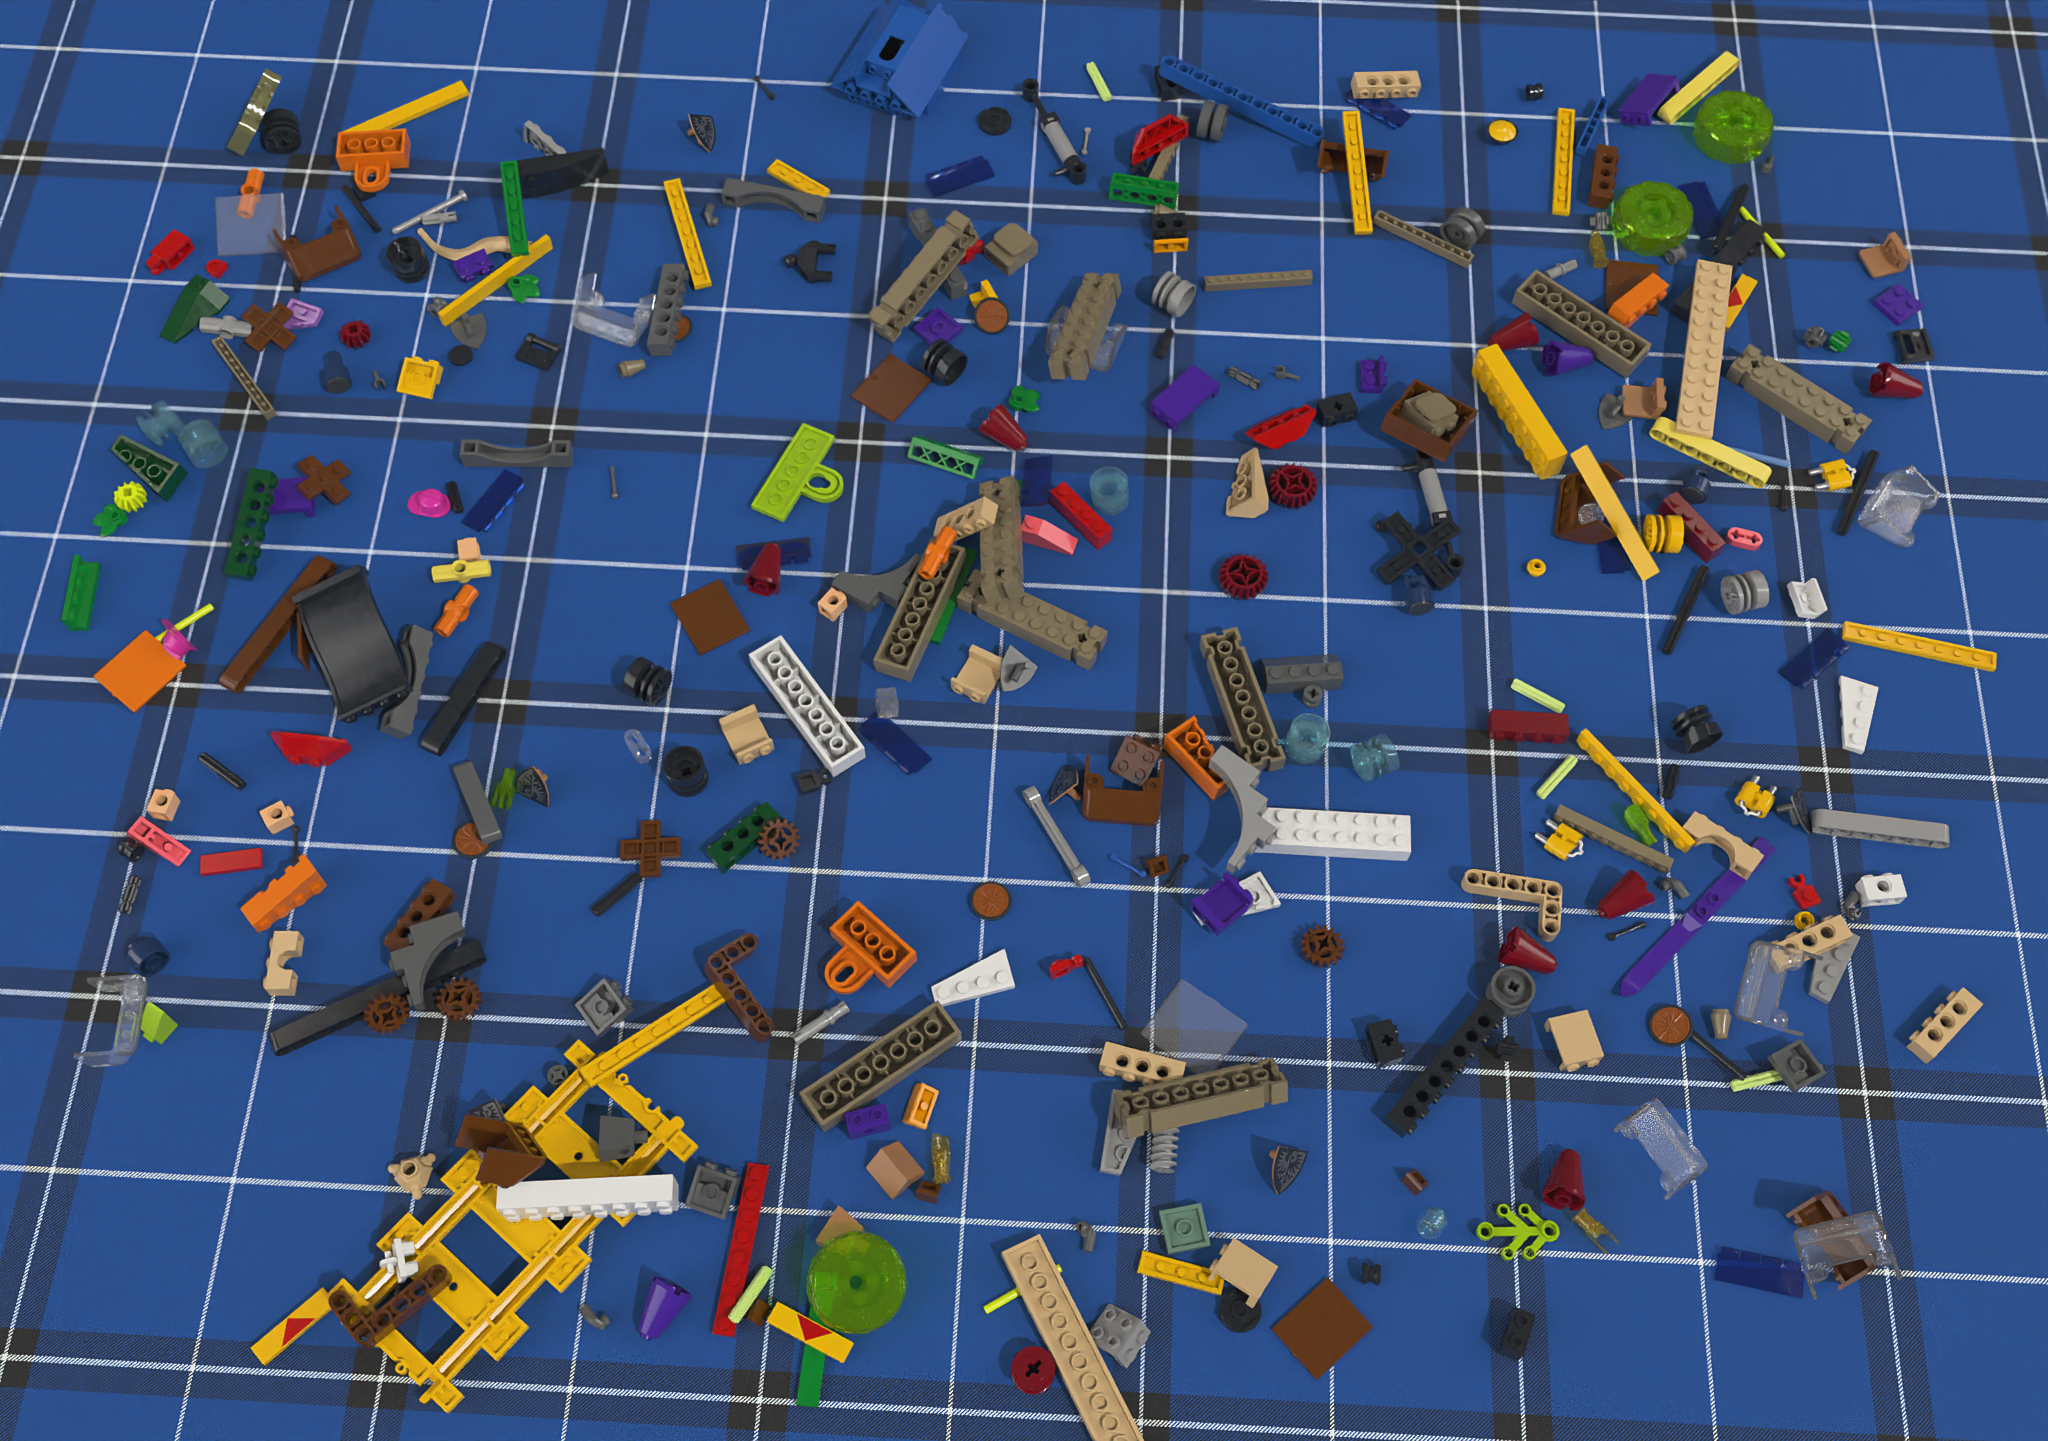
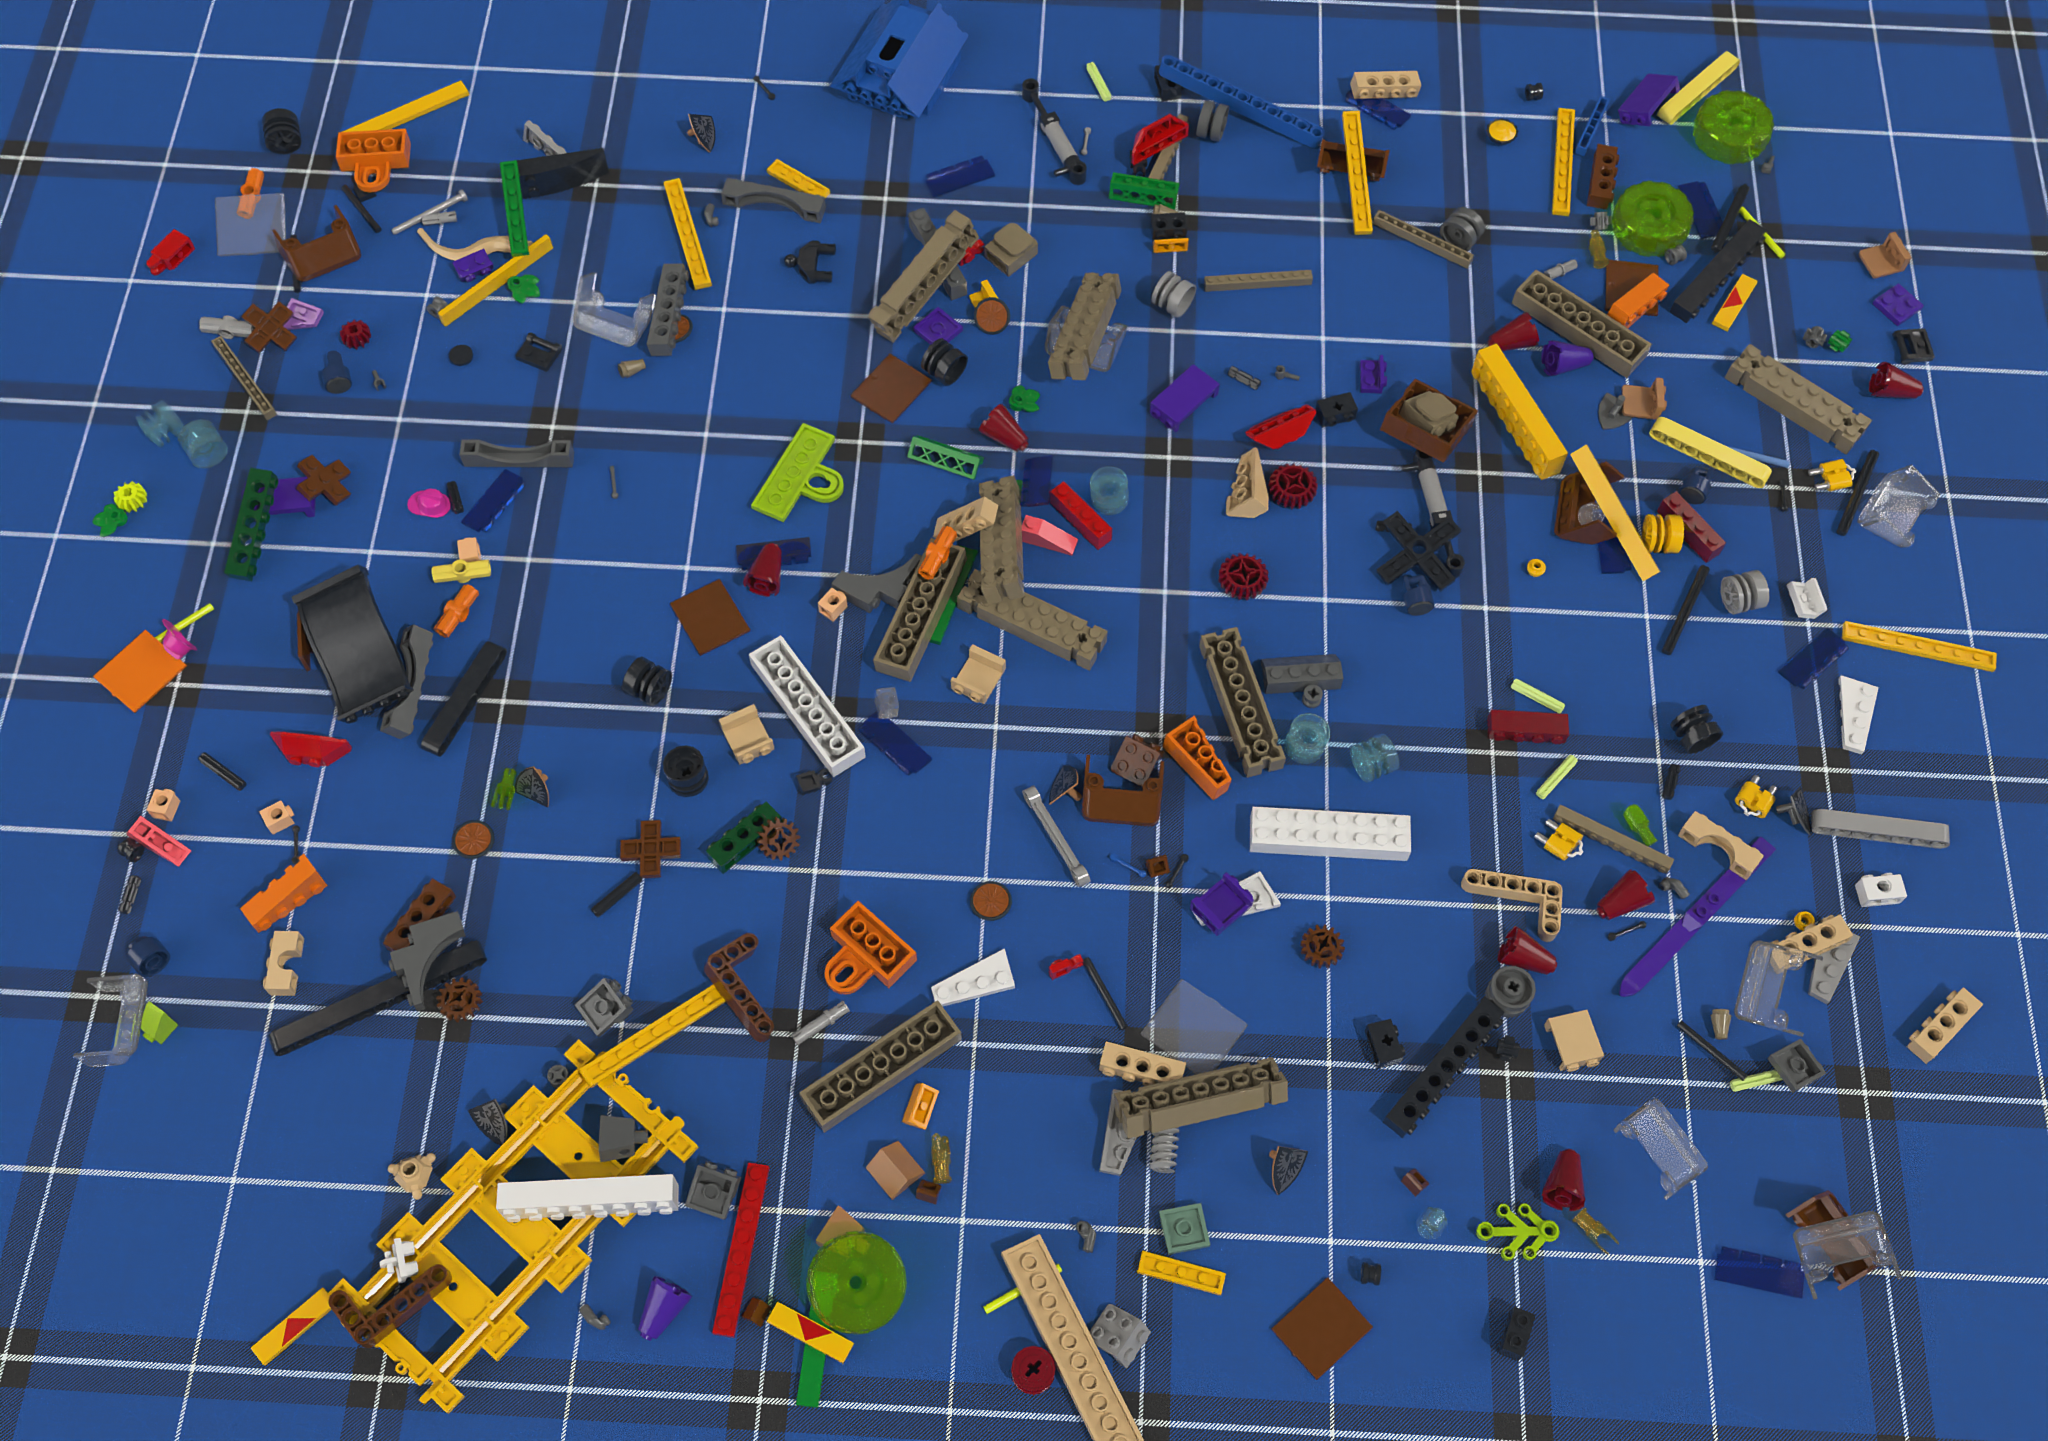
(80, 594): green fence -> none
(155, 469): dark green wedge -> none
(197, 300): dark green wedge -> none
(216, 268): red tile -> none
(231, 862): red tile -> none
(254, 112): olive piece -> none
(274, 628): reddish brown beam -> none
(384, 1019): reddish brown gear -> none
(408, 259): black wheel -> none
(419, 377): yellow plate -> none
(470, 330): dark grey shield -> none
(477, 802): dark grey beam -> none
(504, 1146): reddish brown windscreen -> none
(641, 743): clear beam -> none
(750, 1294): yellowish green axle -> none
(867, 1121): dark purple brick -> none
(995, 121): black tile -> none
(1015, 670): shield -> none
(1165, 343): black axle -> none
(1236, 1313): black tile -> none
(1242, 781): light grey arch -> none
(1243, 1269): tan panel -> none
(1633, 788): yellow plate -> none
(1670, 1025): dark orange wheel -> none
(1703, 350): tan plate -> none
(1743, 538): coral beam -> none
(1804, 895): red plate -> none
(1849, 906): dark grey arm -> none

